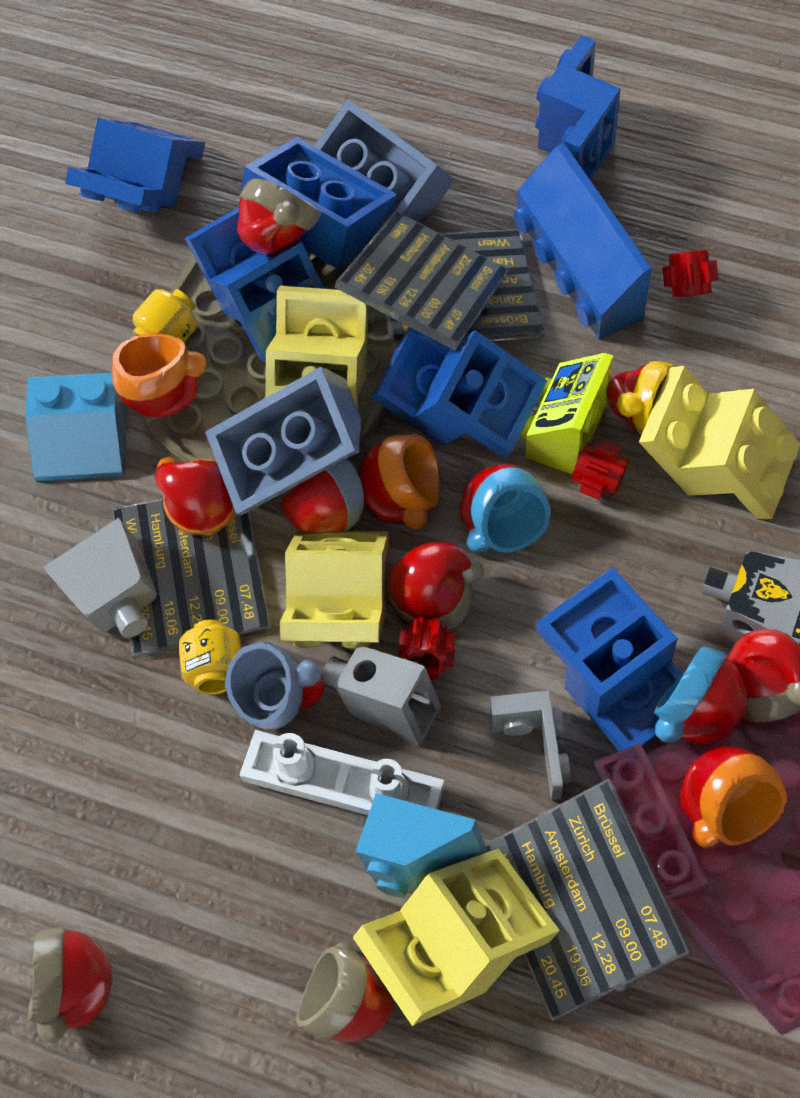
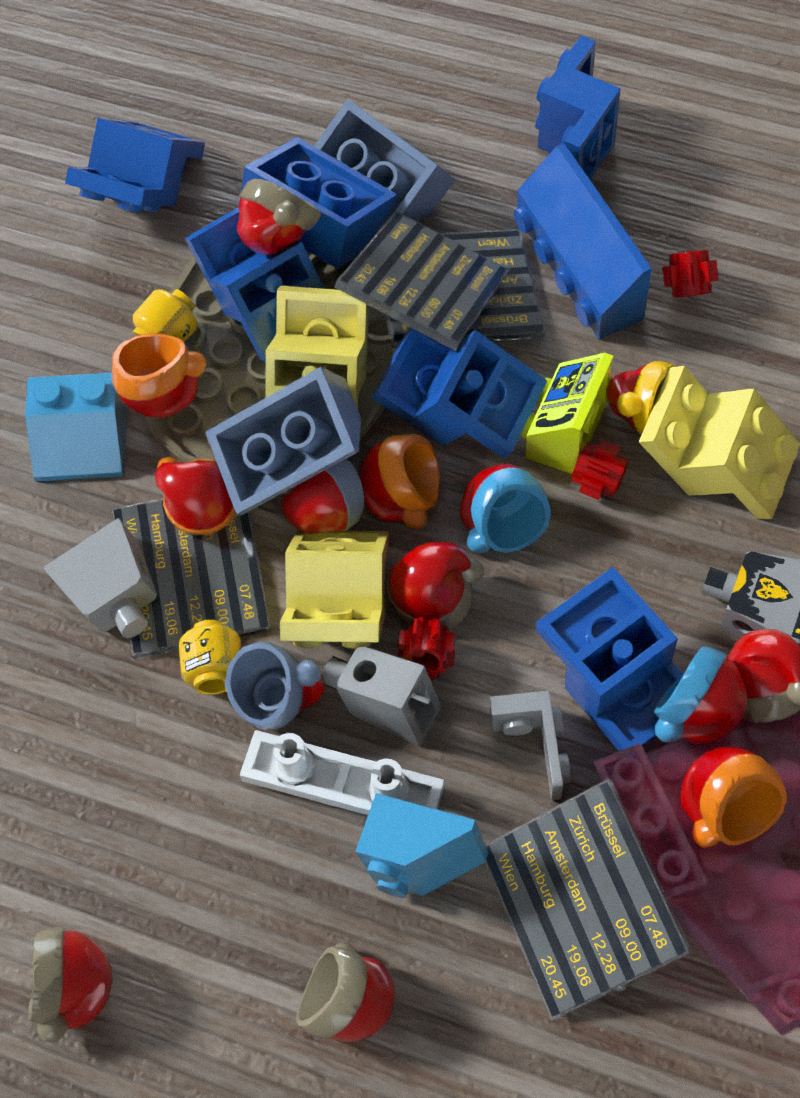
(455, 935): light yellow bracket -> none

